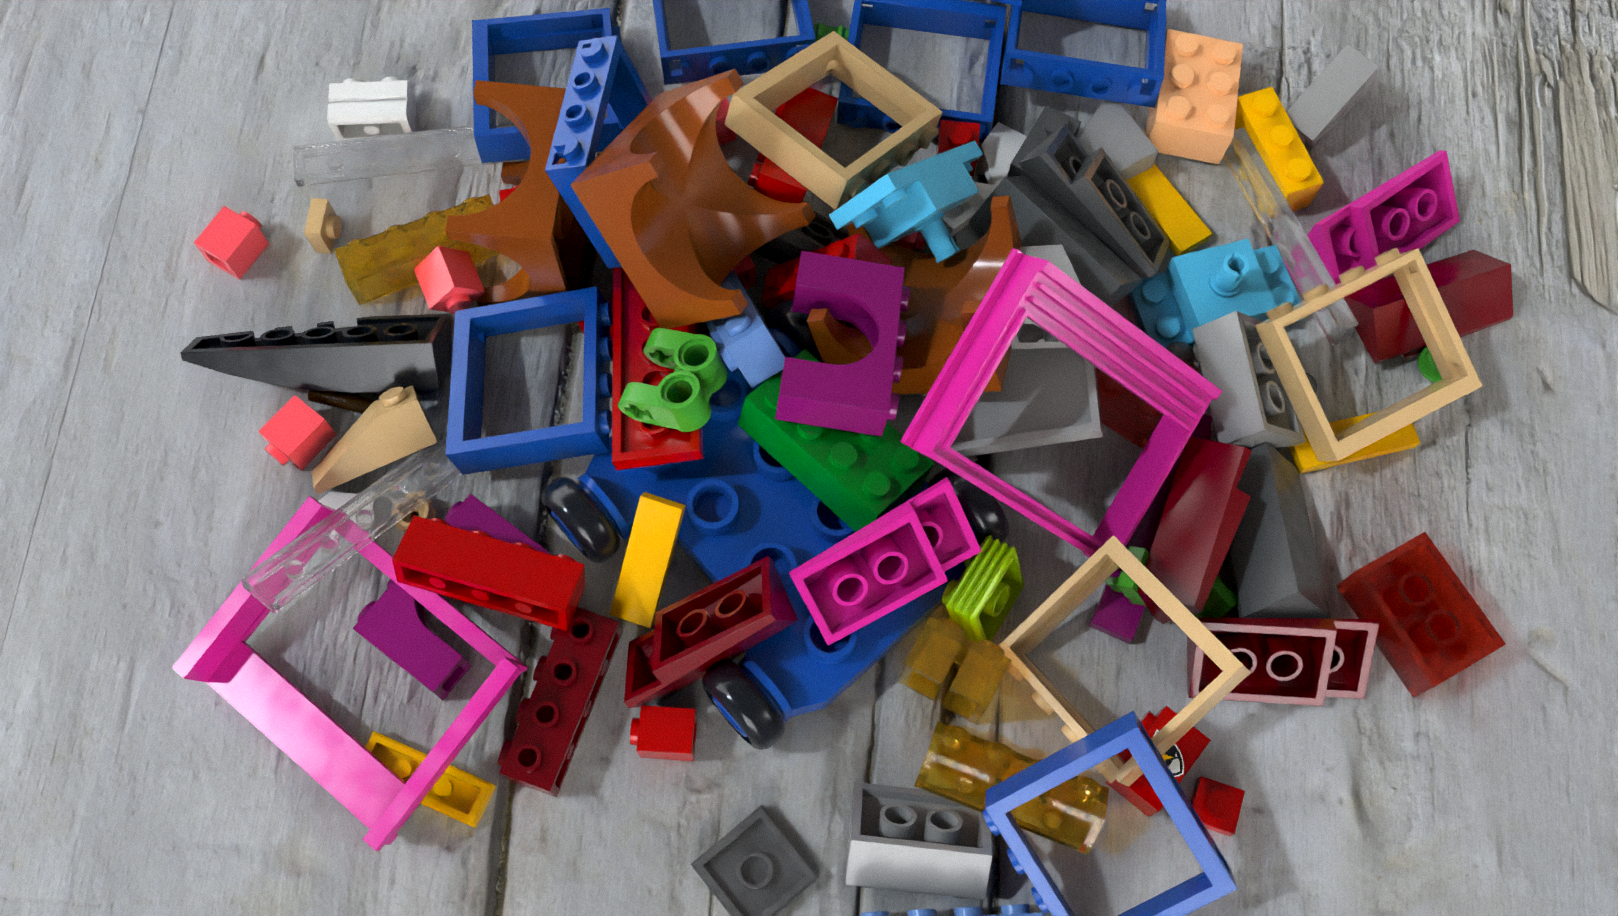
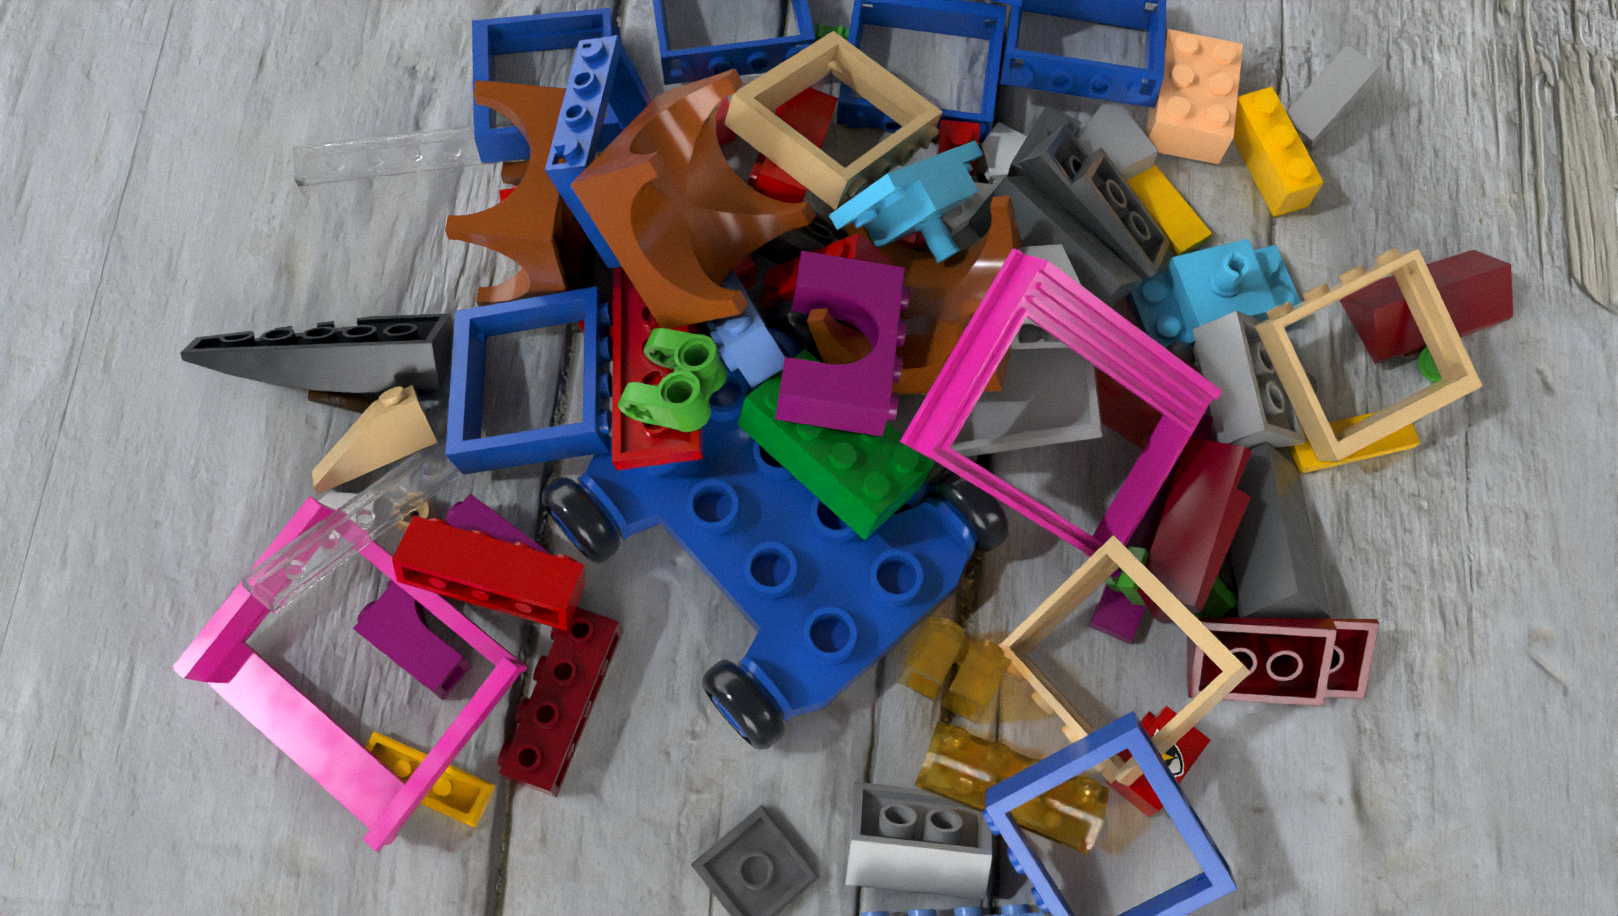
(232, 241): coral brick -> none
(296, 434): coral brick -> none
(322, 226): tan plate -> none
(371, 108): white brick -> none
(388, 259): clear yellow brick -> none
(449, 280): coral brick -> none
(647, 559): yellow tile -> none
(665, 733): red brick -> none
(704, 630): dark red slope -> none
(886, 562): dark pink slope -> none
(985, 590): lime brick -> none
(1217, 805): red plate -> none
(1287, 233): clear tile -> none
(1398, 214): dark pink slope -> none
(1423, 614): clear red brick -> none

